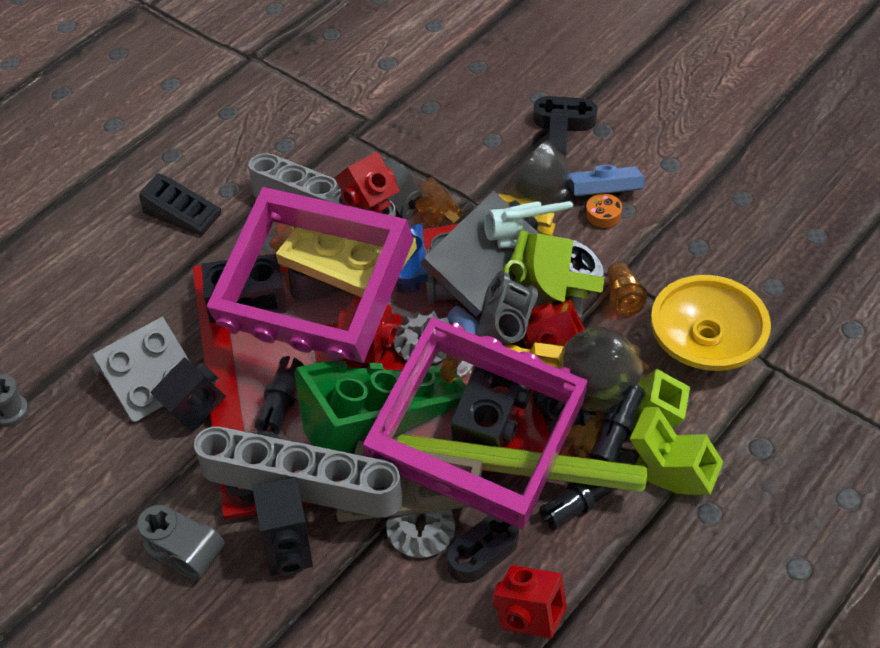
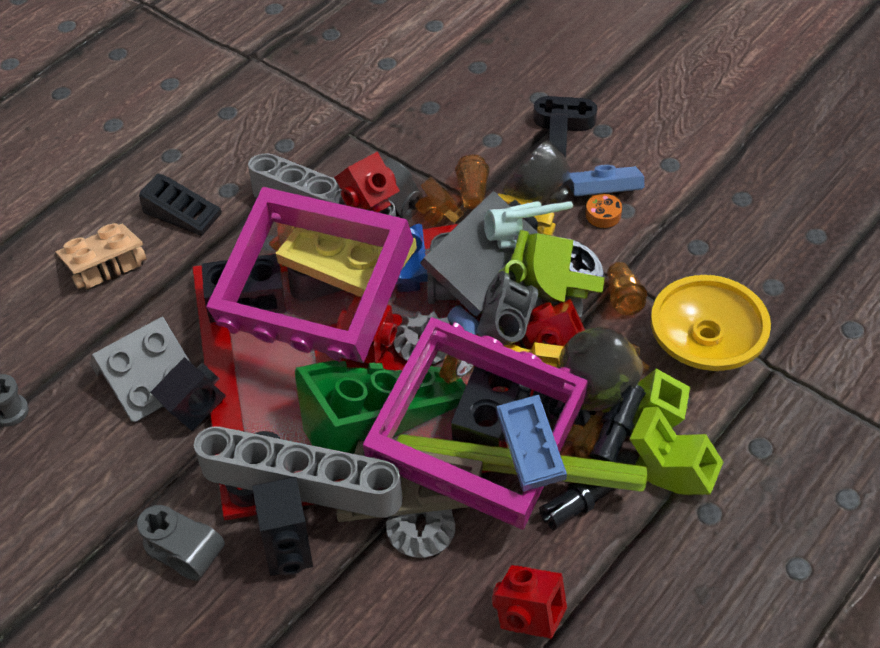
(111, 241): none -> light nougat hinge
(278, 396): black pin -> none
(472, 179): none -> clear orange cone
(487, 552): black beam -> none
(531, 443): none -> medium blue plate

